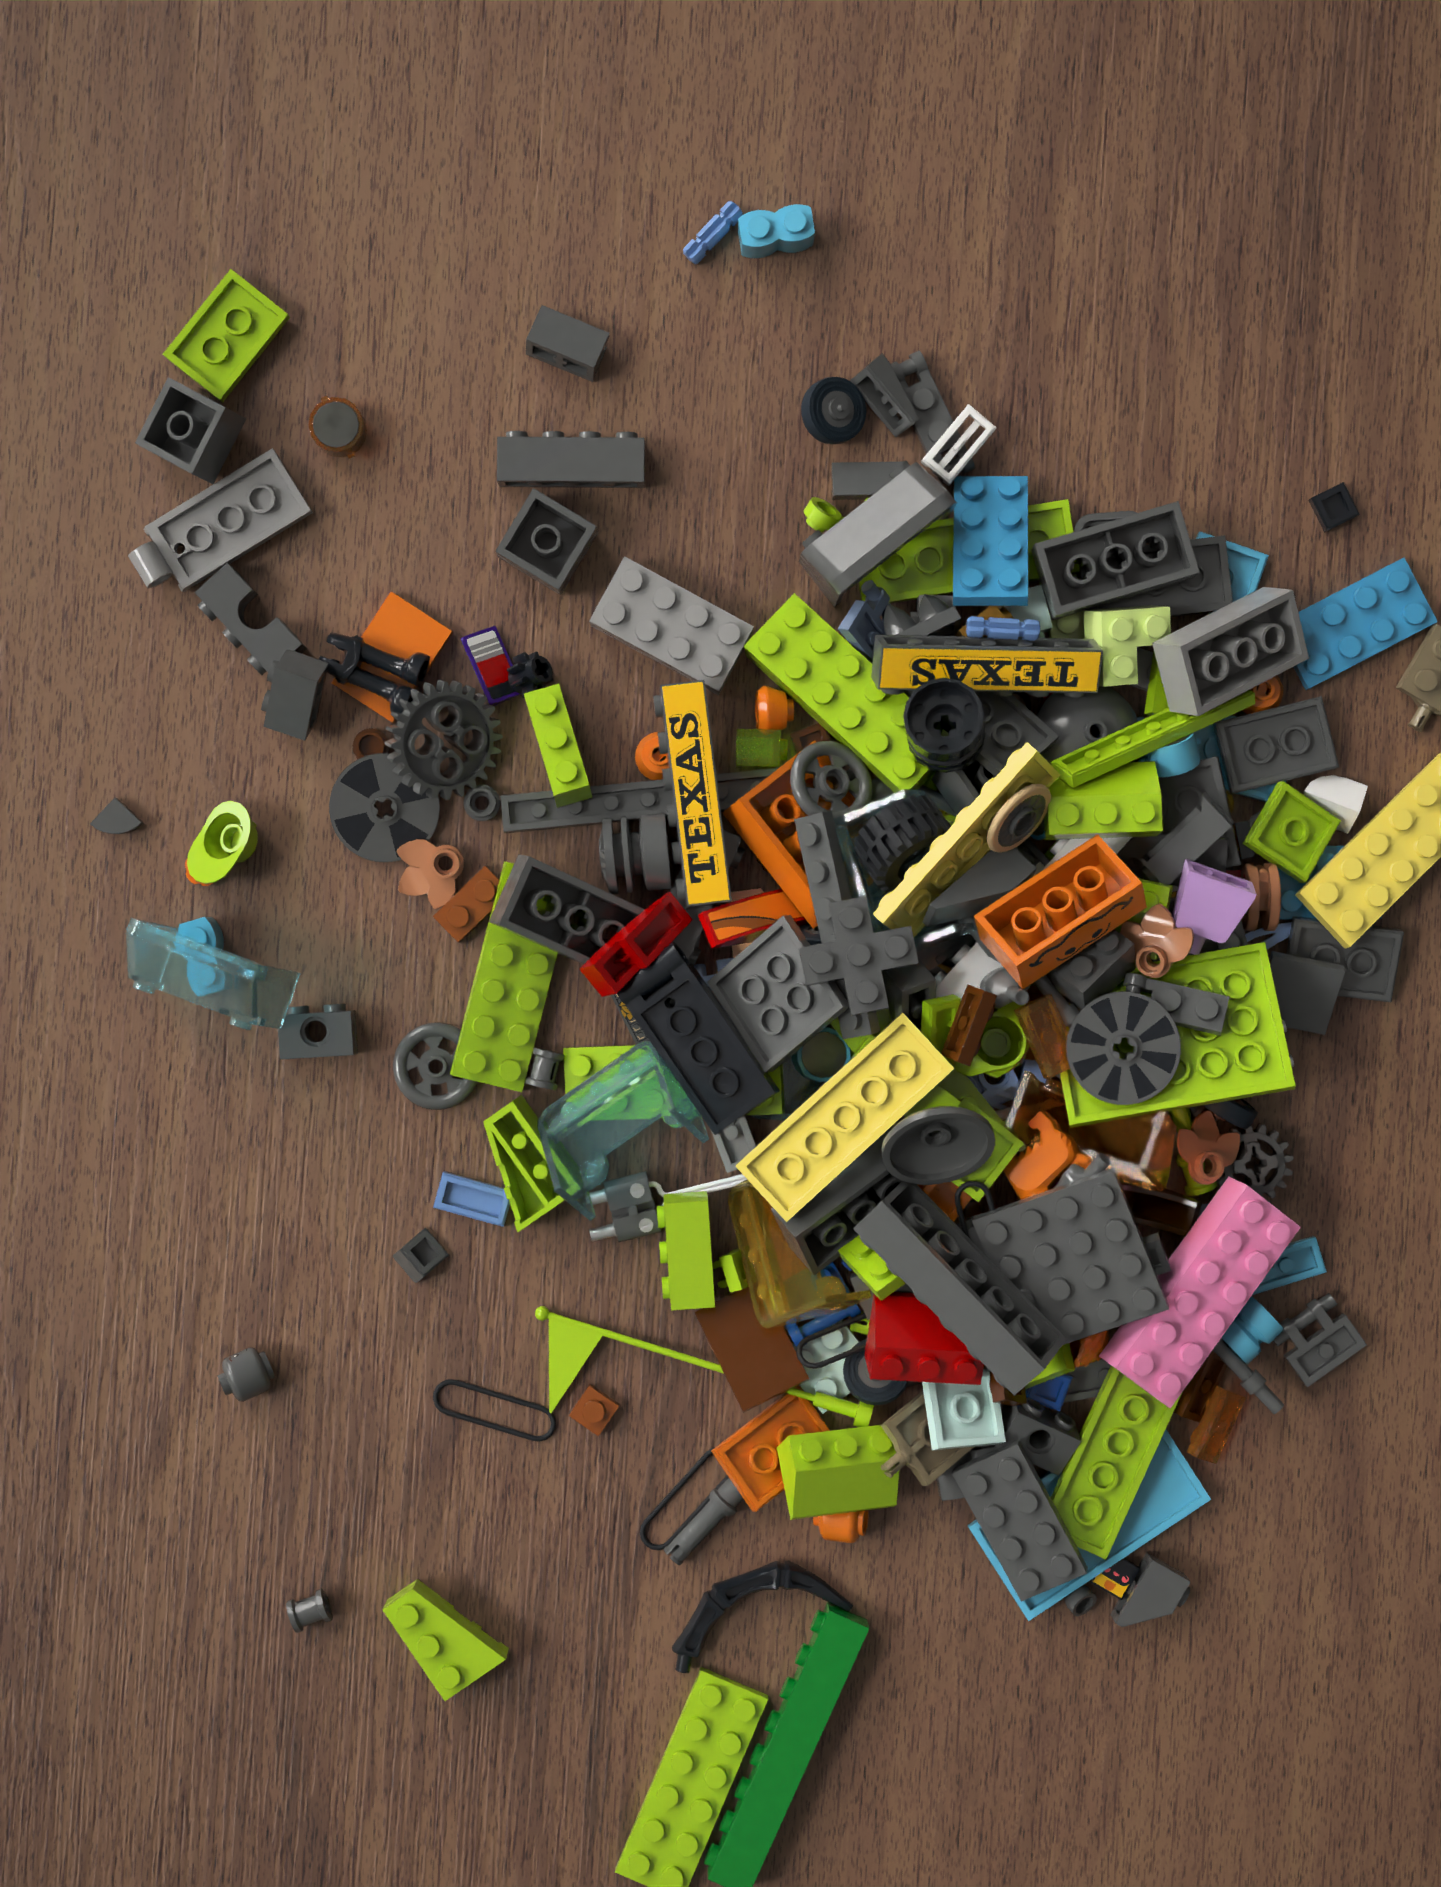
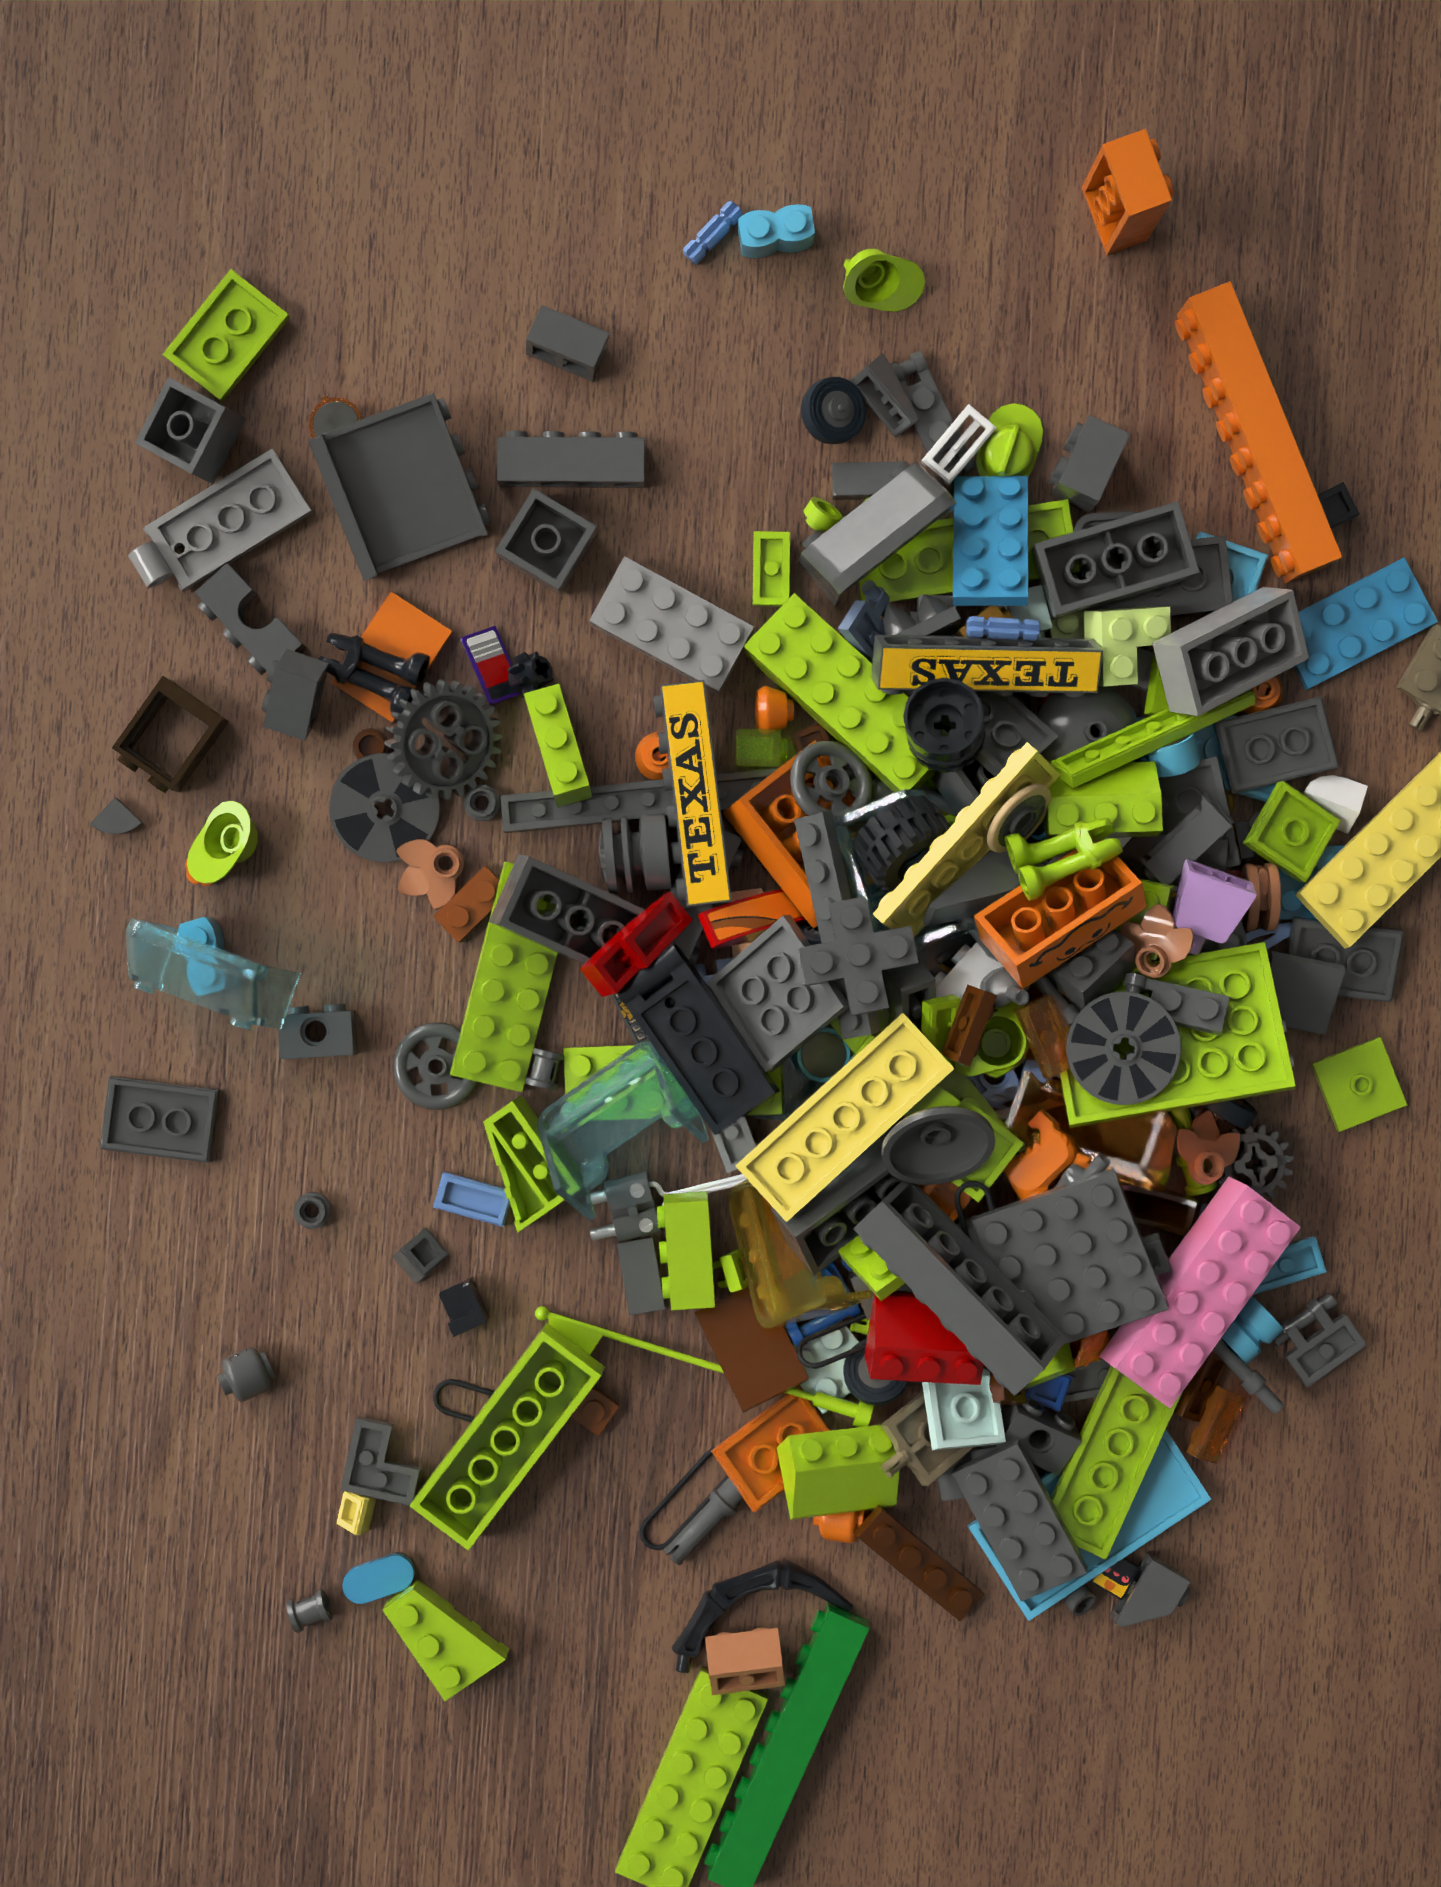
(133, 760): none -> dark brown window
(159, 1119): none -> dark grey tile
(301, 1213): none -> dark grey plate
(356, 1512): none -> light yellow slope
(369, 1471): none -> dark grey plate
(378, 1578): none -> dark azure tile
(400, 485): none -> dark grey panel
(463, 1307): none -> black panel
(507, 1436): none -> lime brick
(641, 1275): none -> dark grey tile
(744, 1661): none -> nougat brick
(771, 568): none -> lime plate
(882, 281): none -> lime piece
(919, 1563): none -> reddish brown plate
(1013, 444): none -> lime piece
(1081, 837): none -> lime piece
(1089, 464): none -> dark grey brick
(1127, 191): none -> orange brick
(1256, 433): none -> orange brick
(1358, 1084): none -> lime plate

